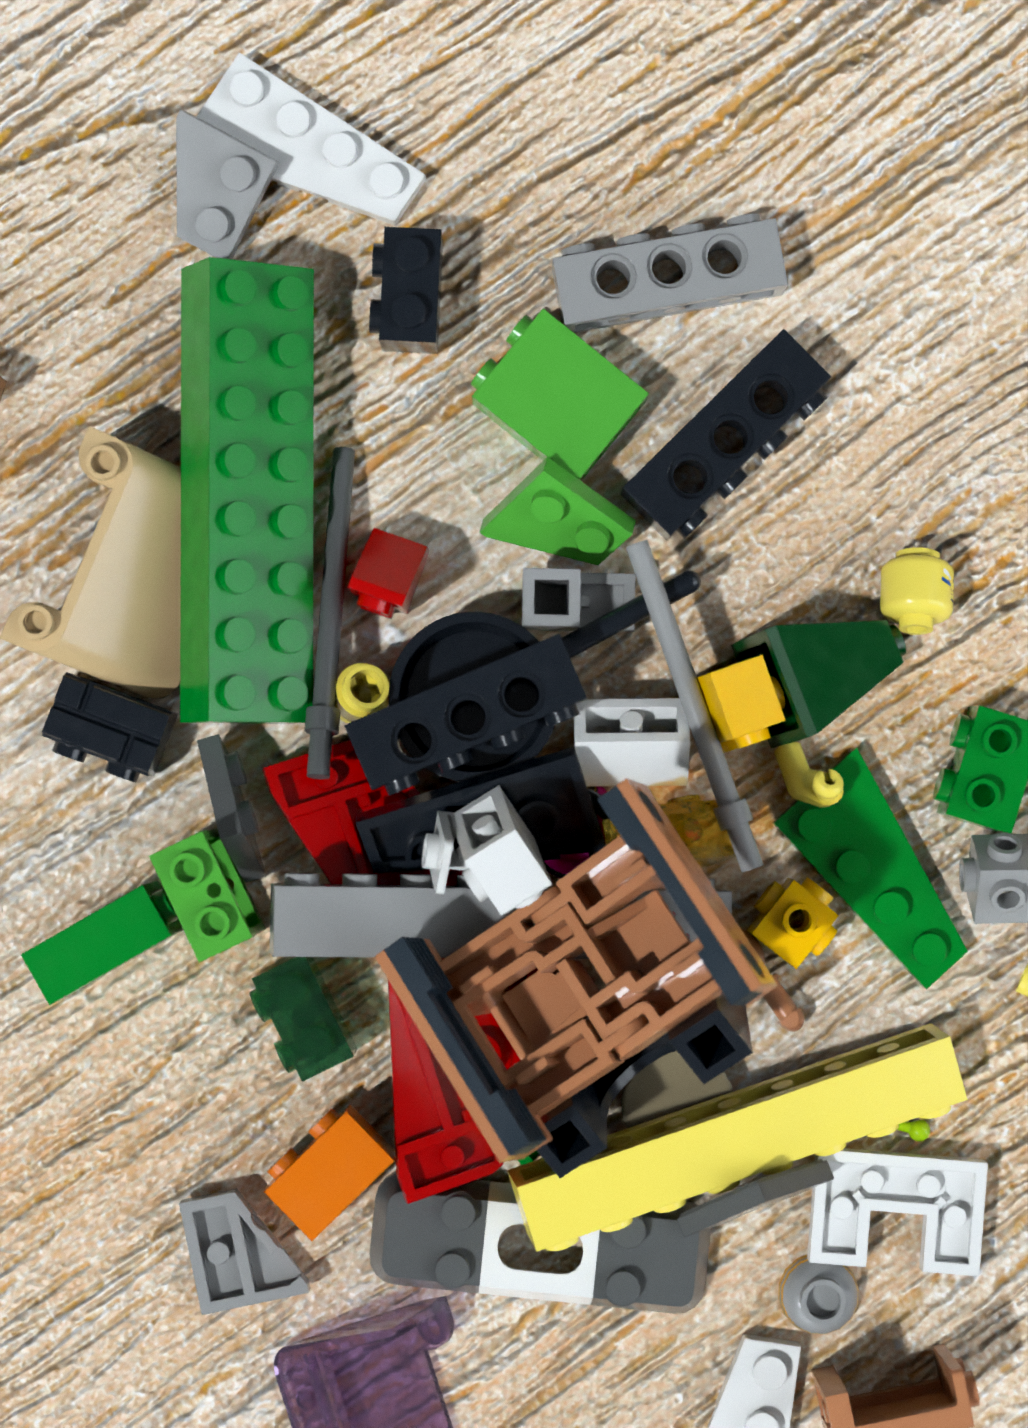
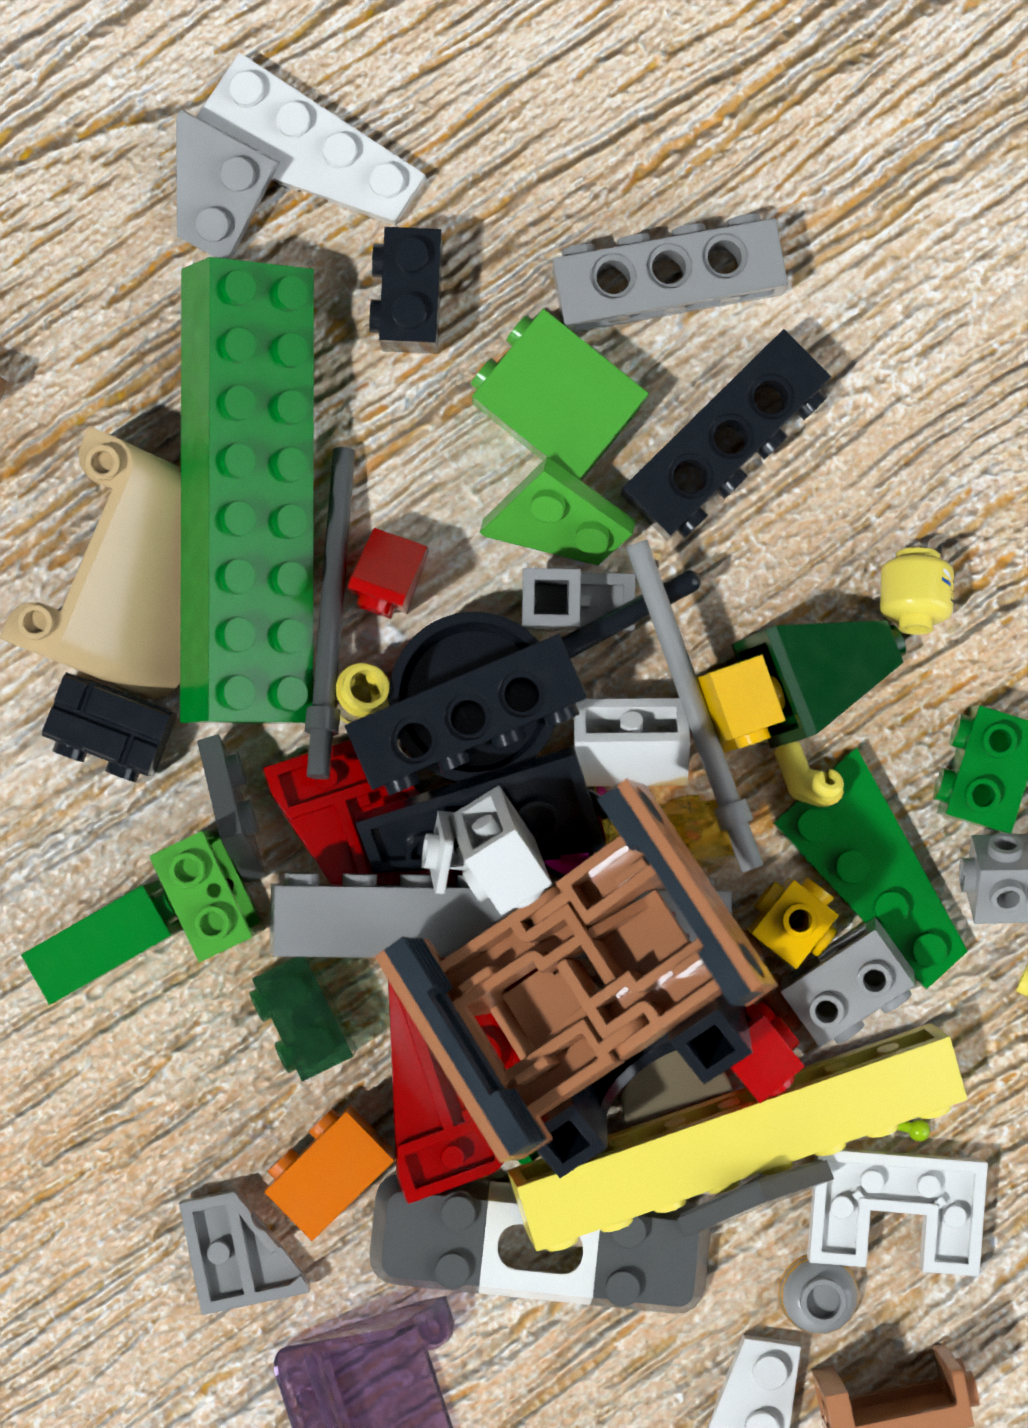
(772, 1063): none -> red brick
(849, 984): none -> light grey brick

